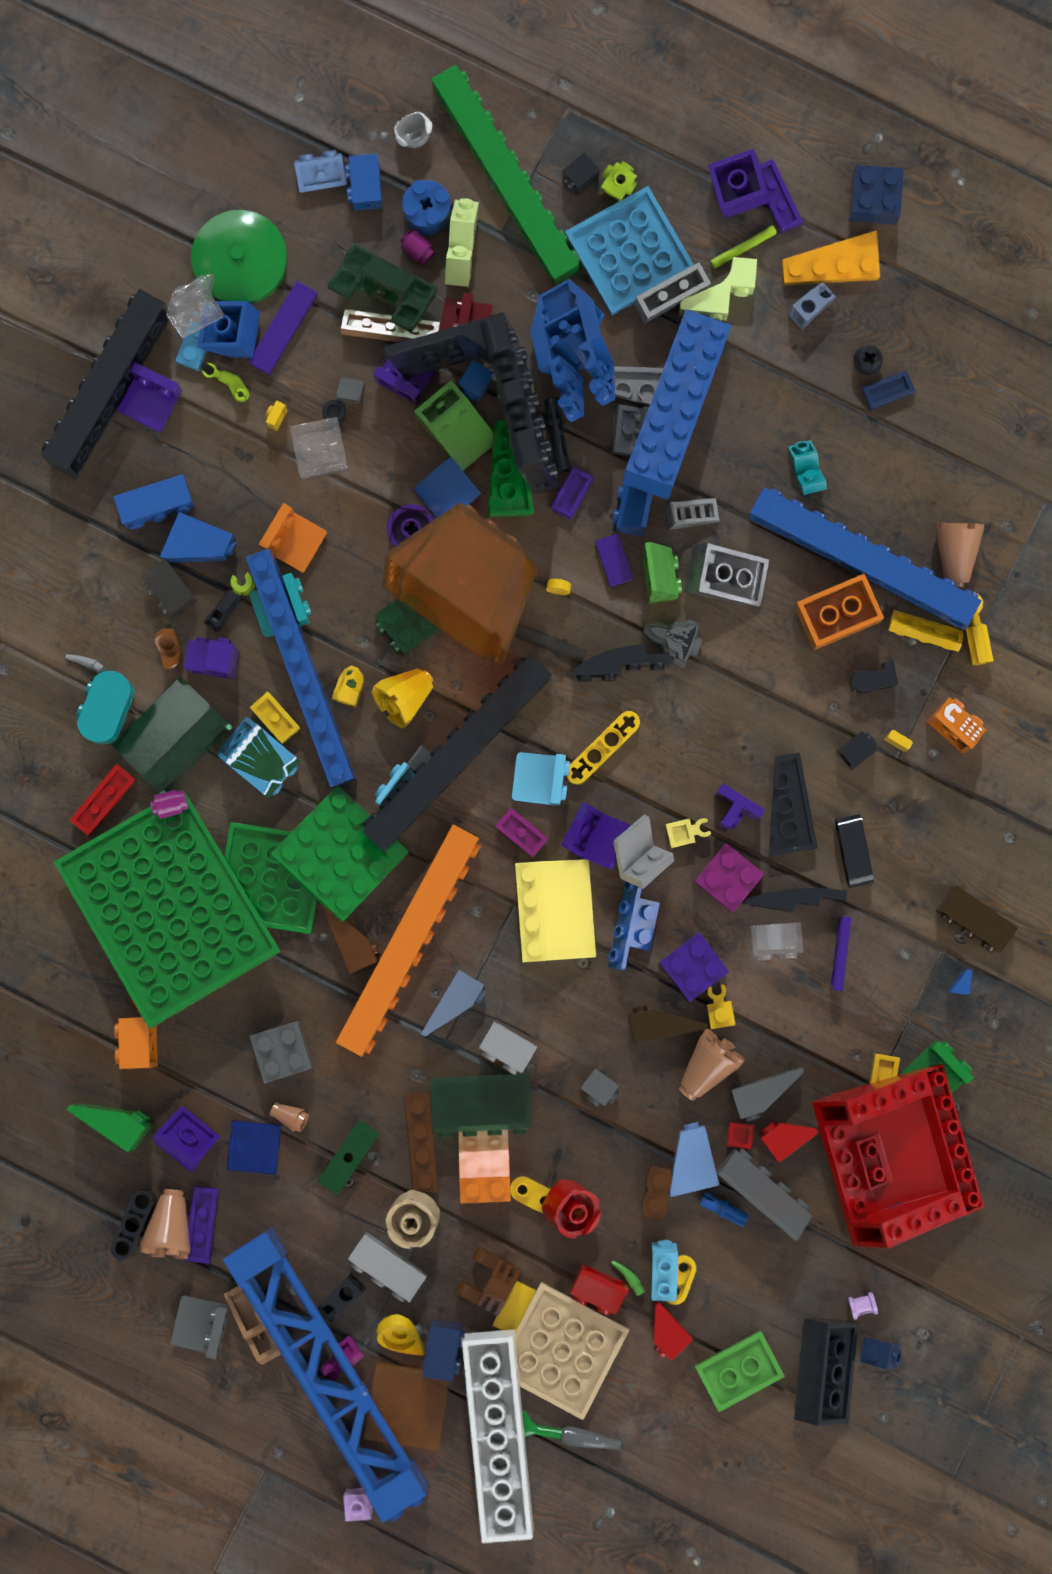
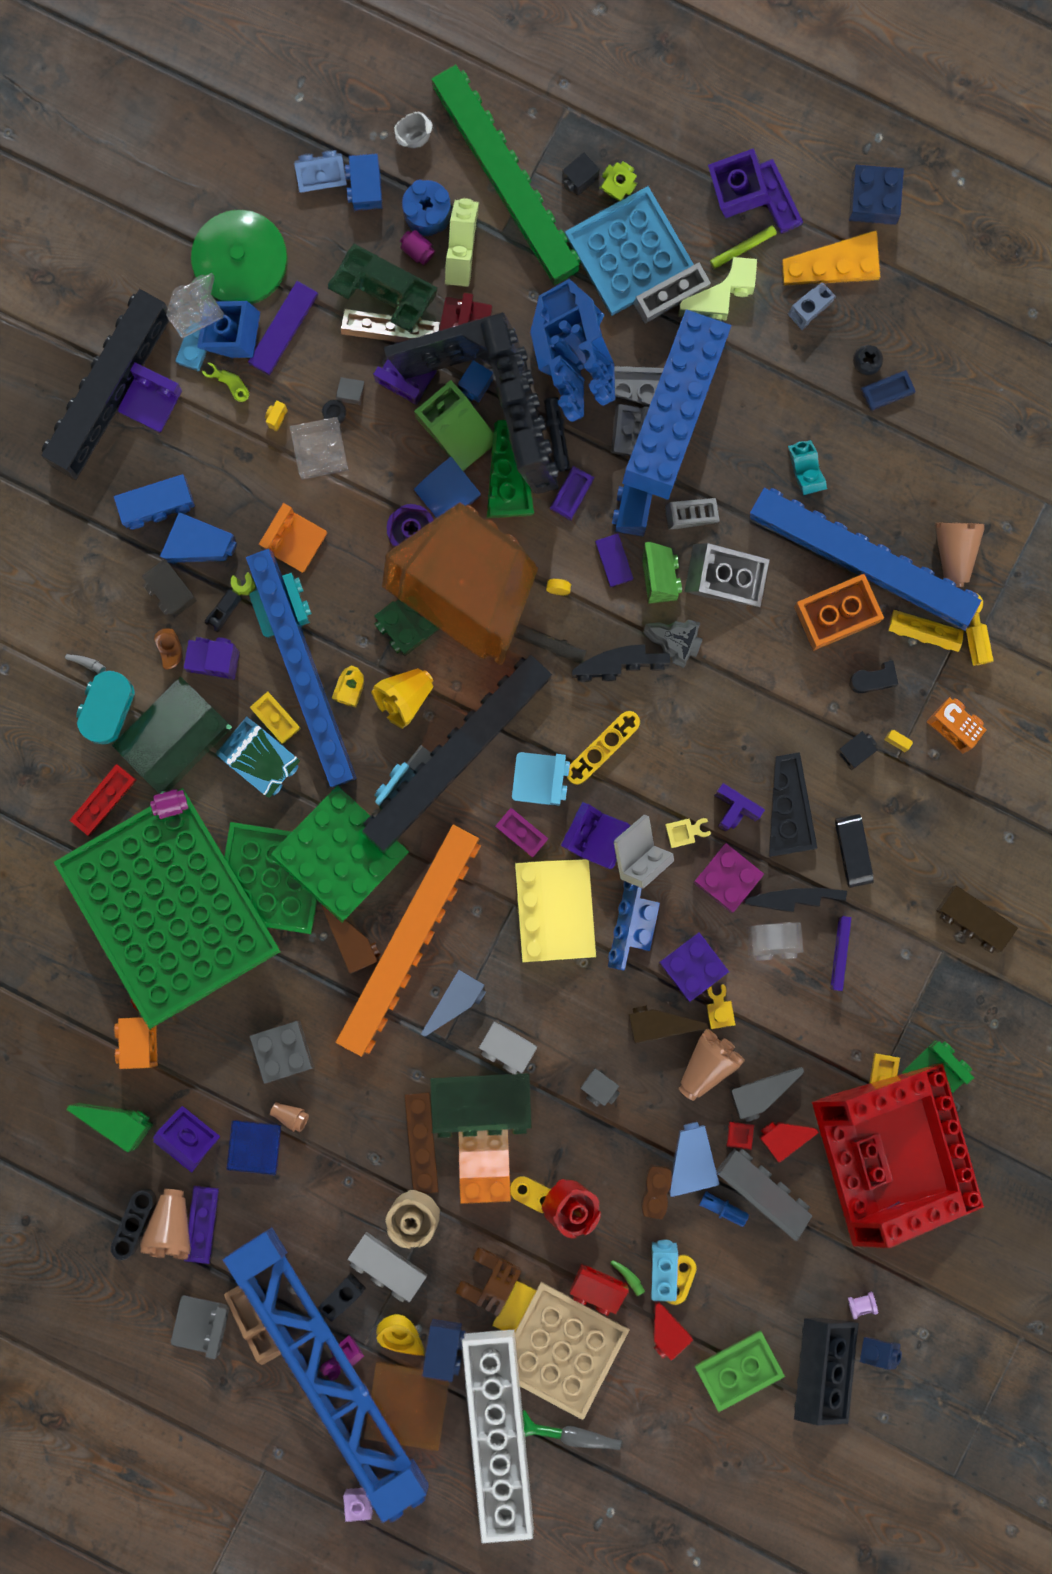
(339, 1169): dark green tile -> none
(962, 983): blue slope -> none

